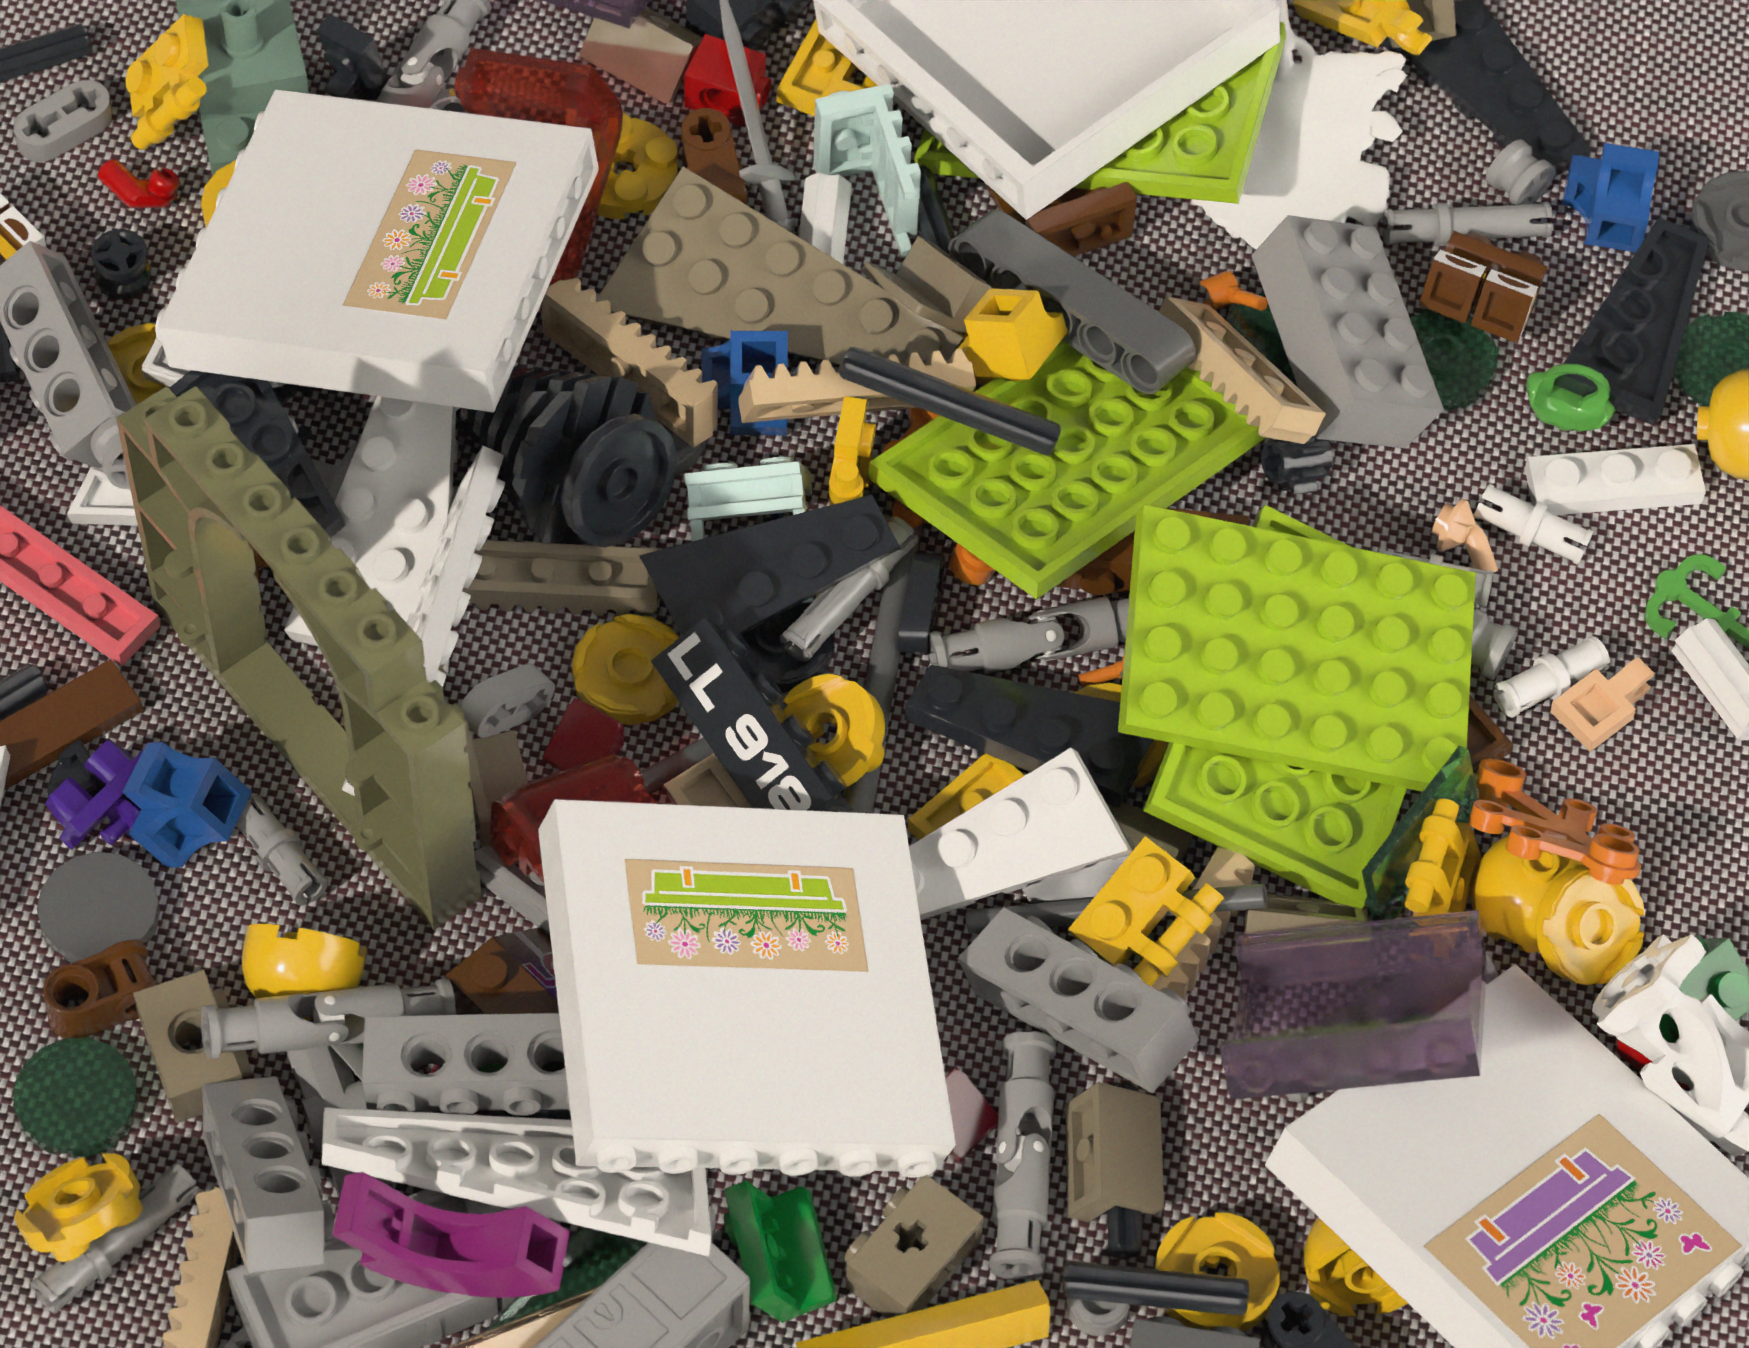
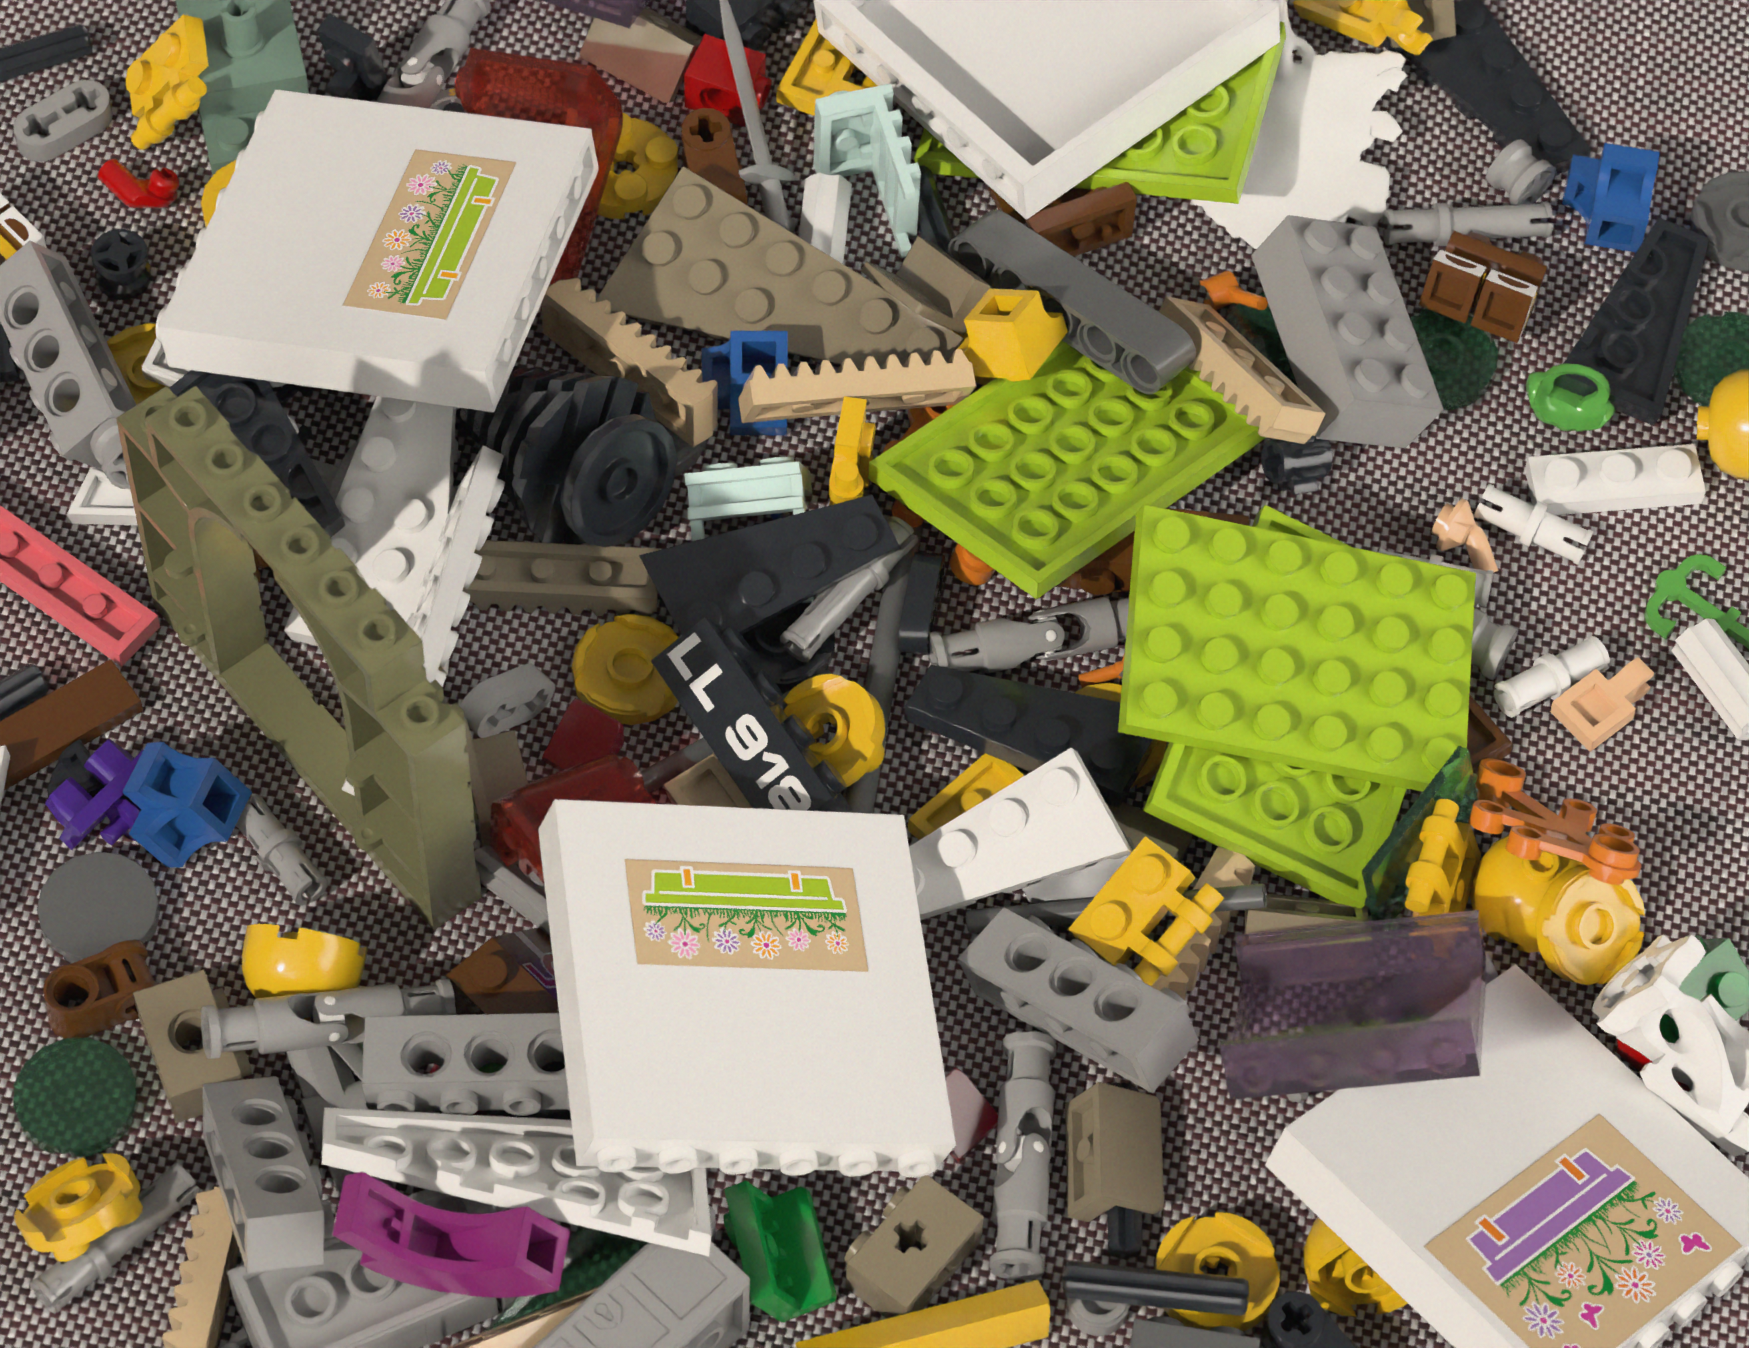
(950, 400): black axle -> none

